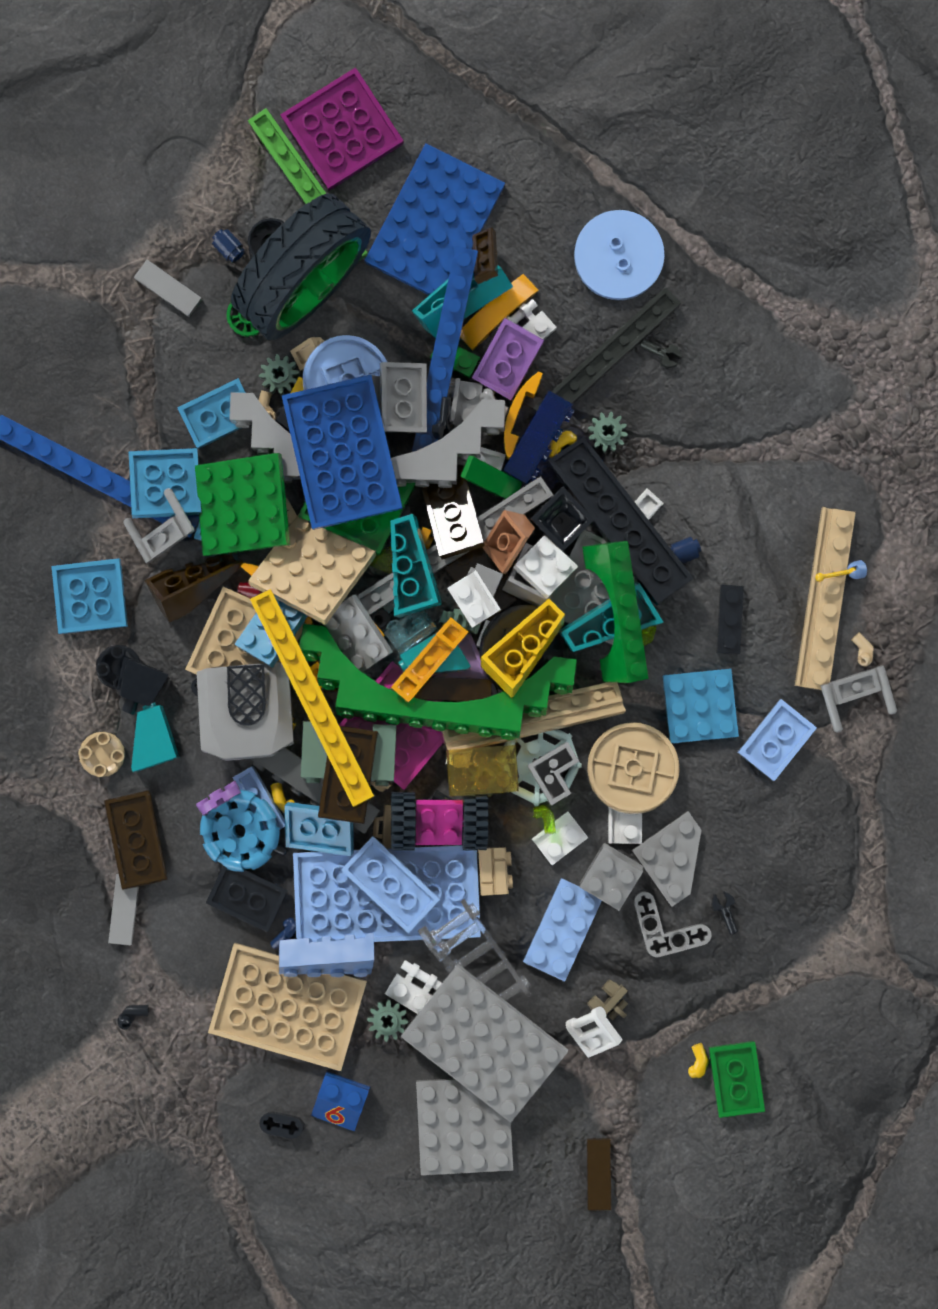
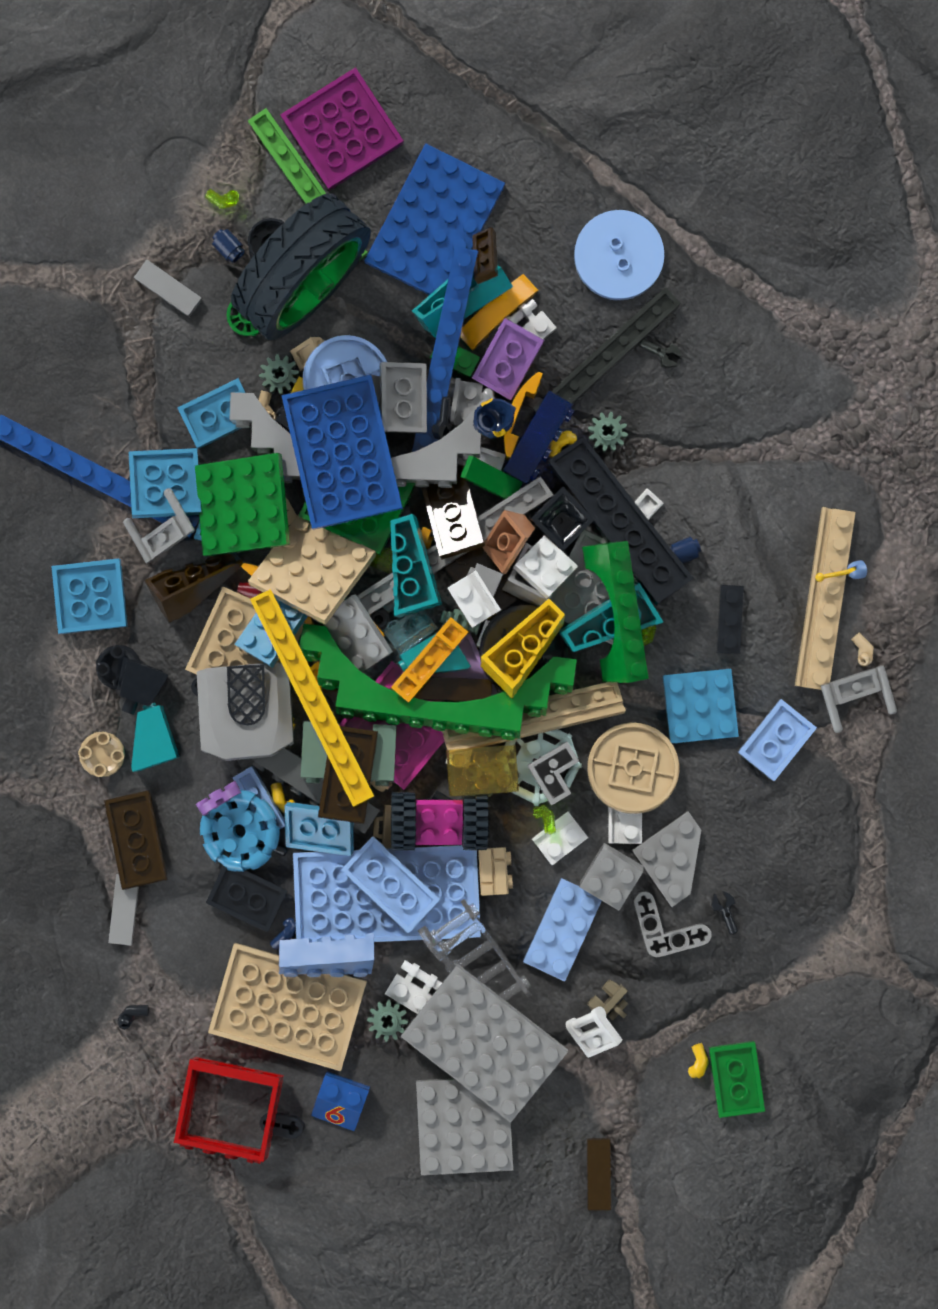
(209, 1145): none -> red window
(223, 201): none -> clear neon green arm
(494, 418): none -> dark blue hair

